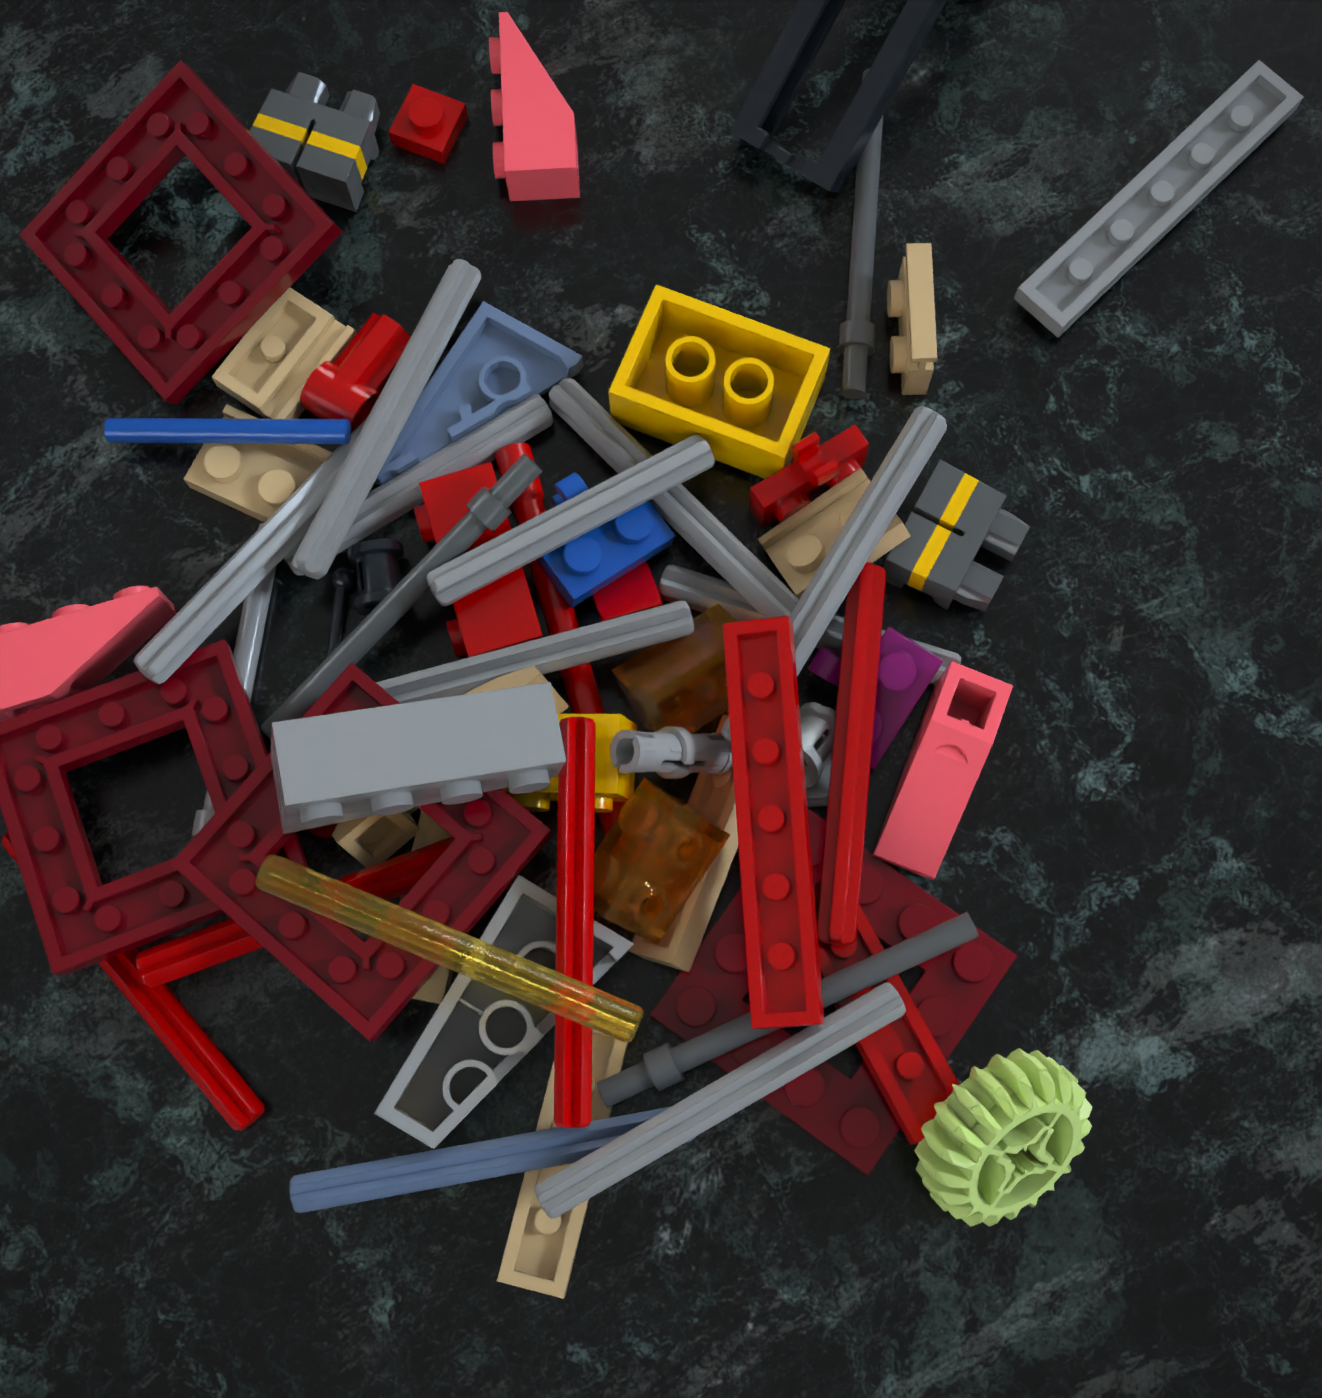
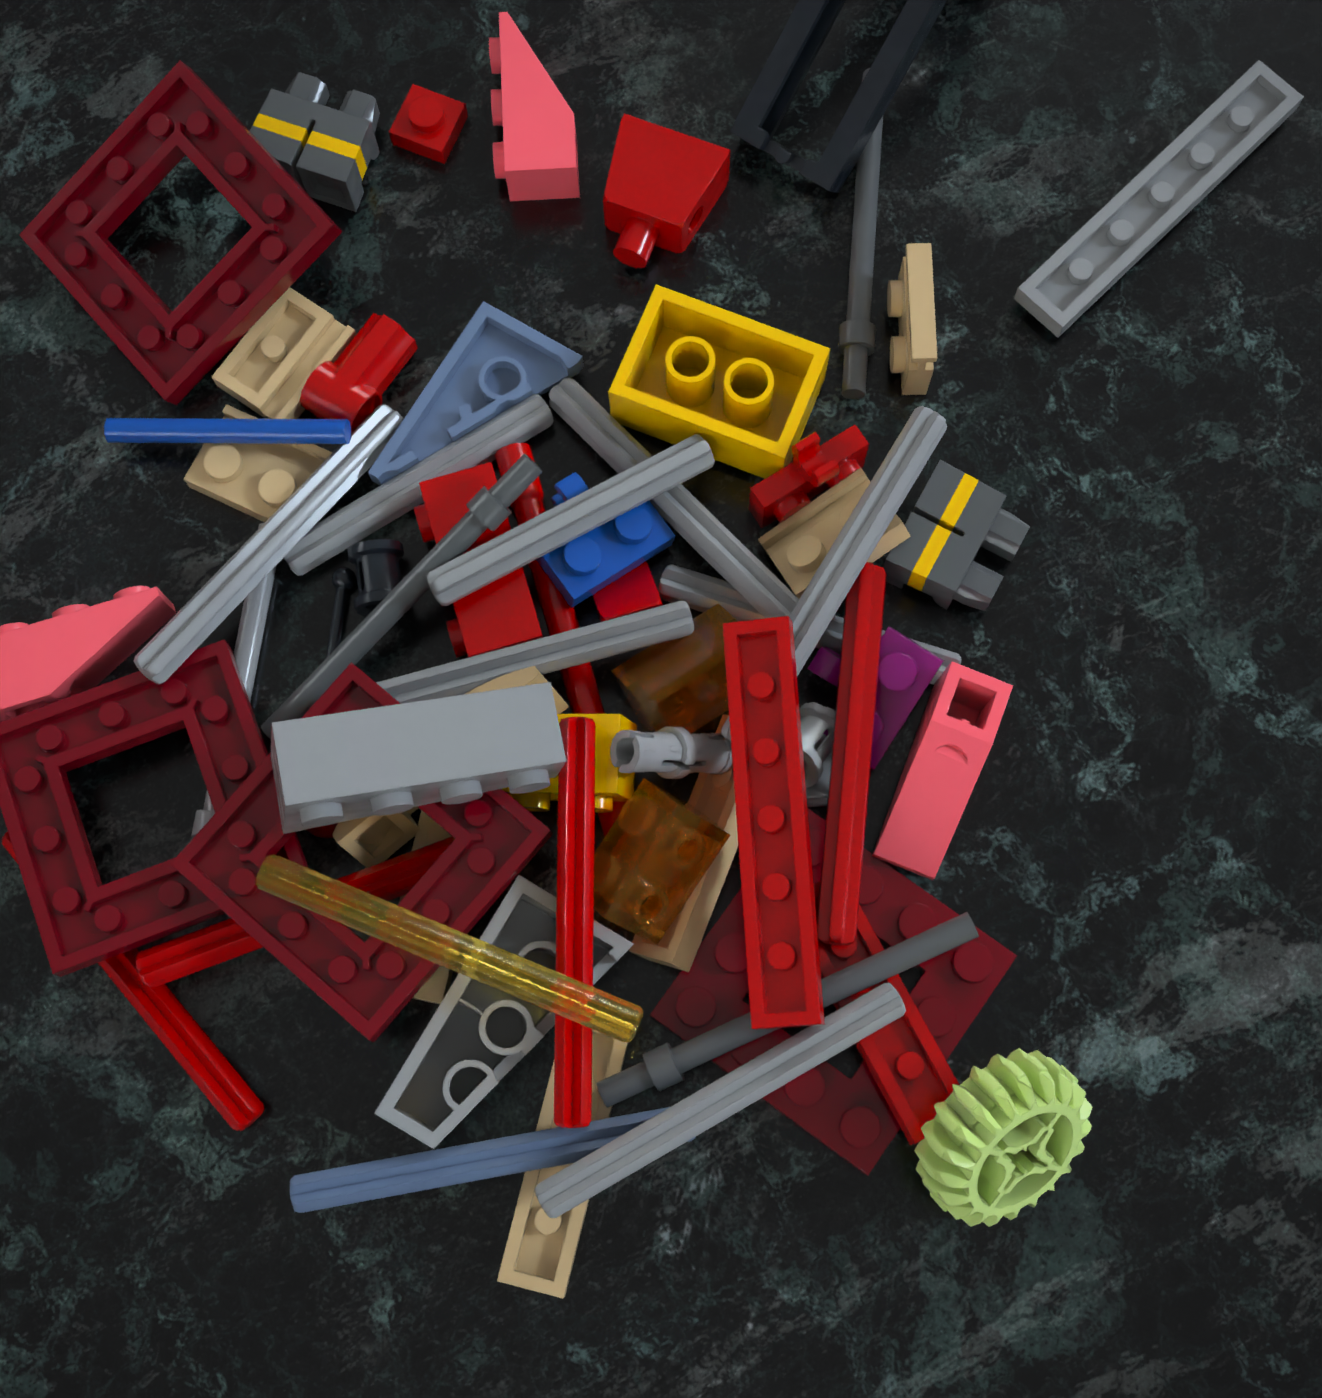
(386, 420): light grey axle -> none
(660, 188): none -> red torso

